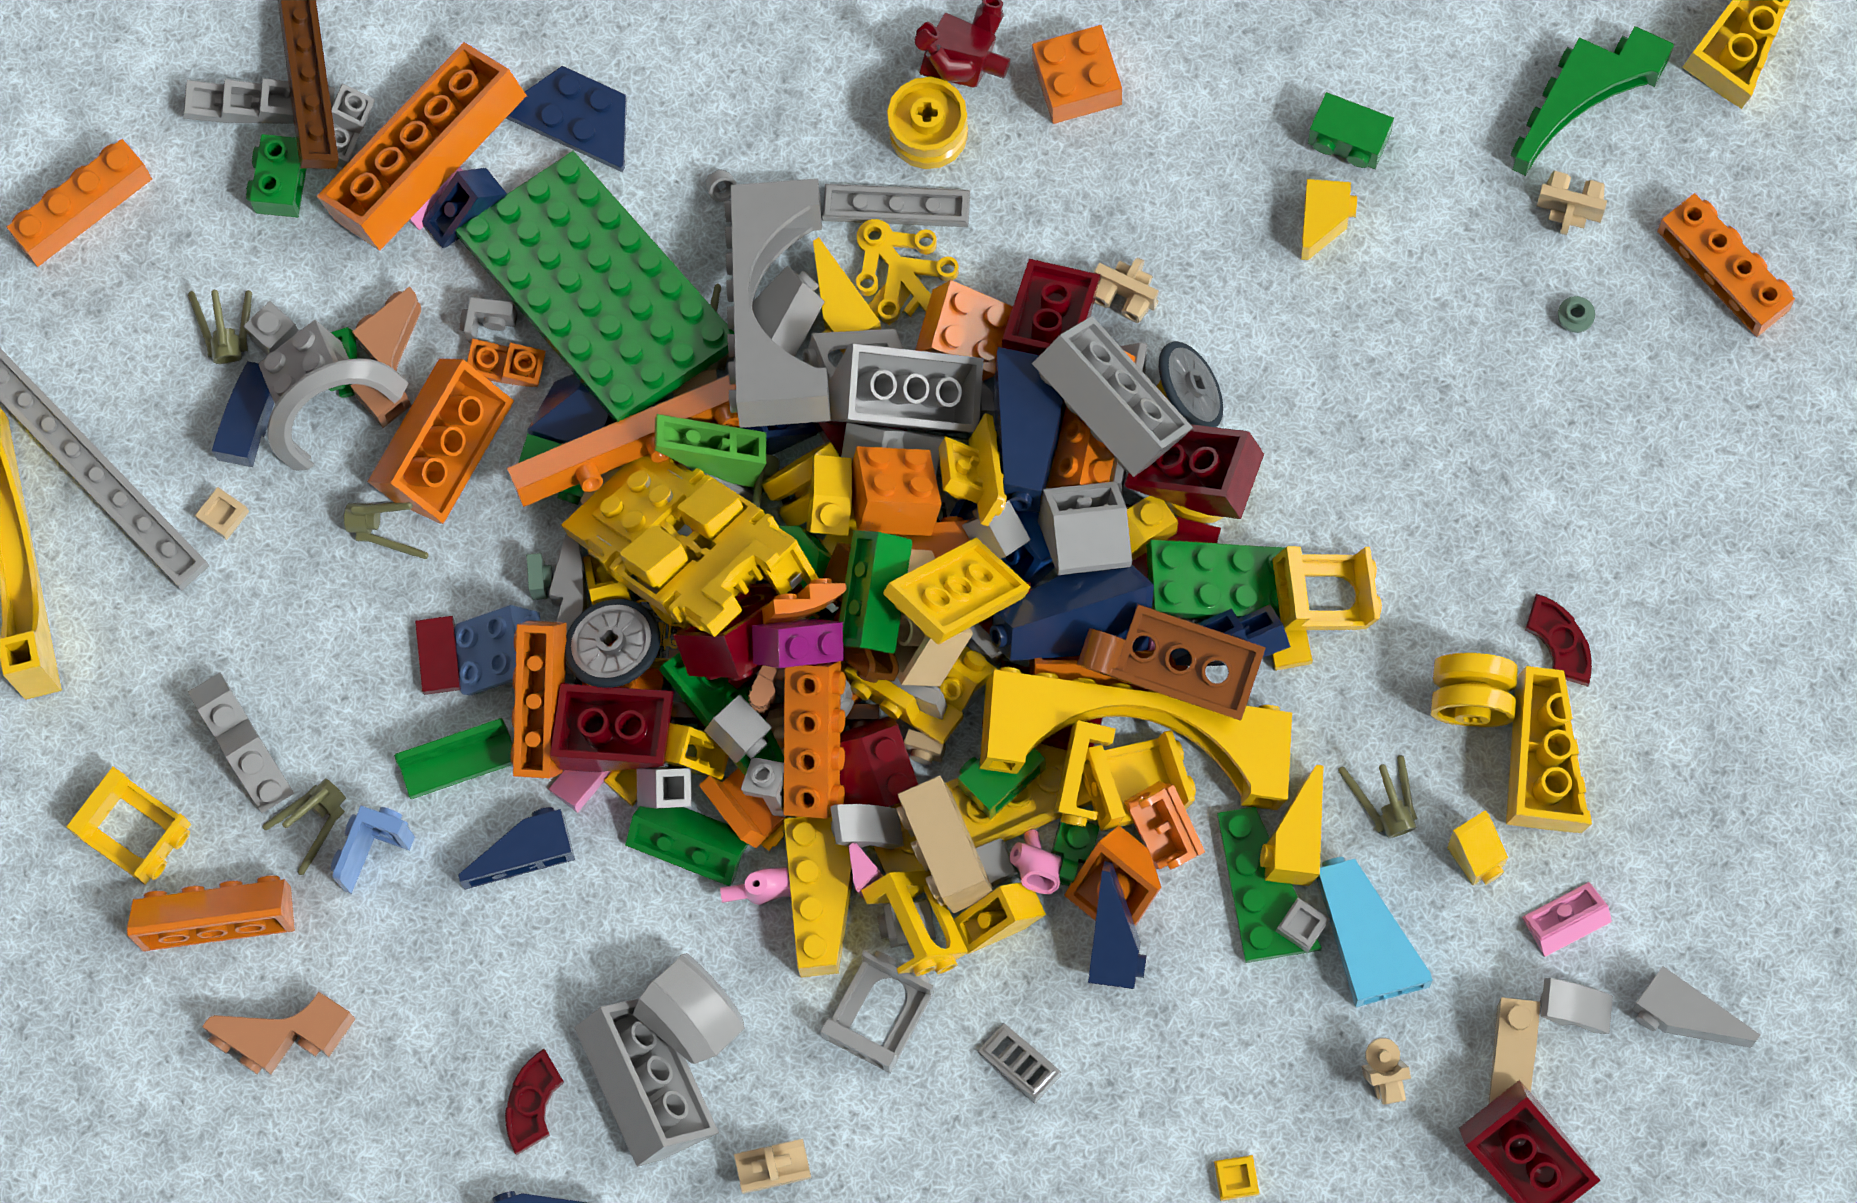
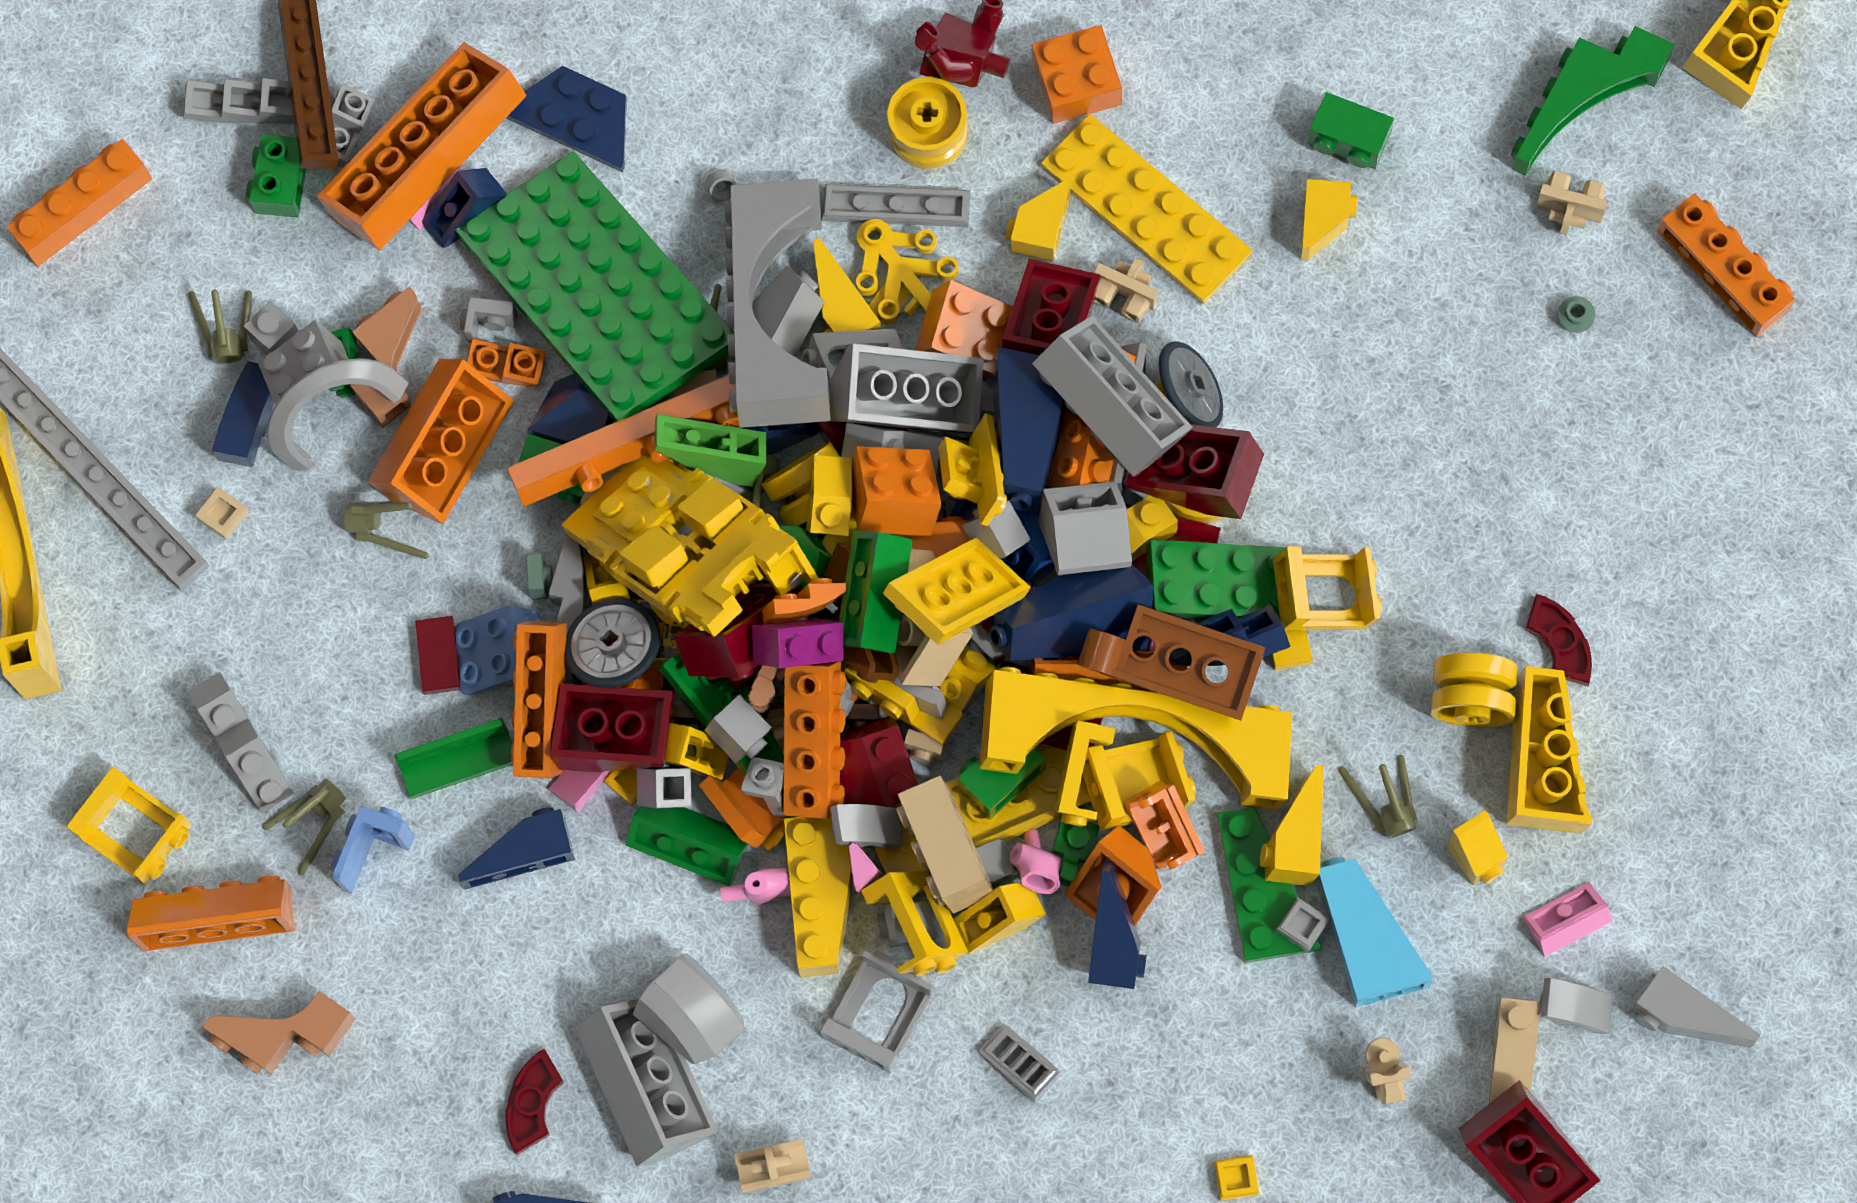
(1040, 223): none -> yellow slope
(1147, 208): none -> yellow plate

